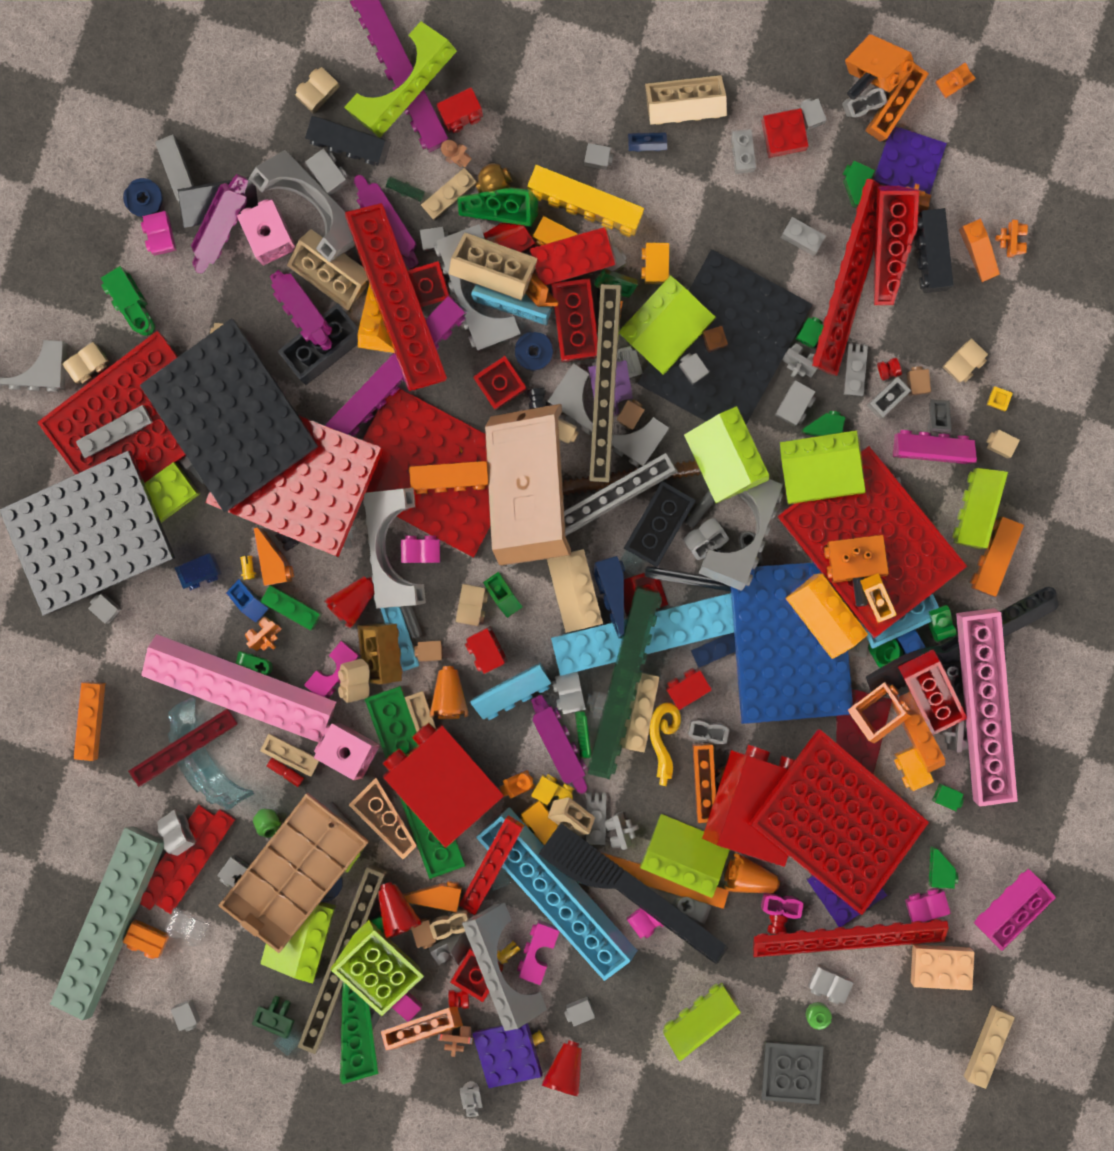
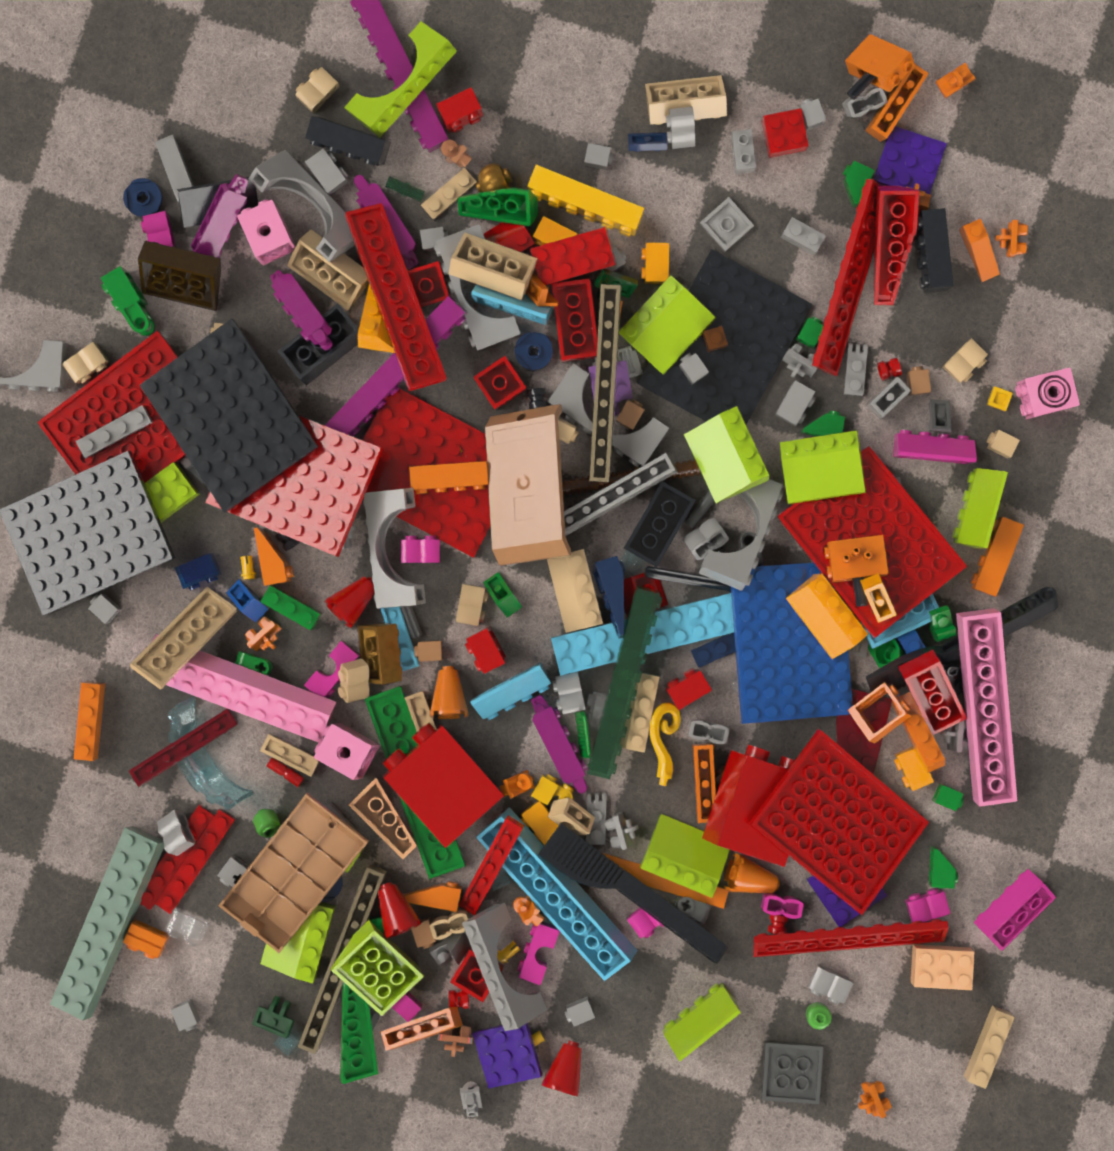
(179, 275): none -> dark brown slope
(183, 638): none -> tan plate
(528, 910): none -> orange hips
(681, 127): none -> light grey brick
(726, 224): none -> light grey tile
(871, 1099): none -> orange hips
(1035, 394): none -> bright pink brick

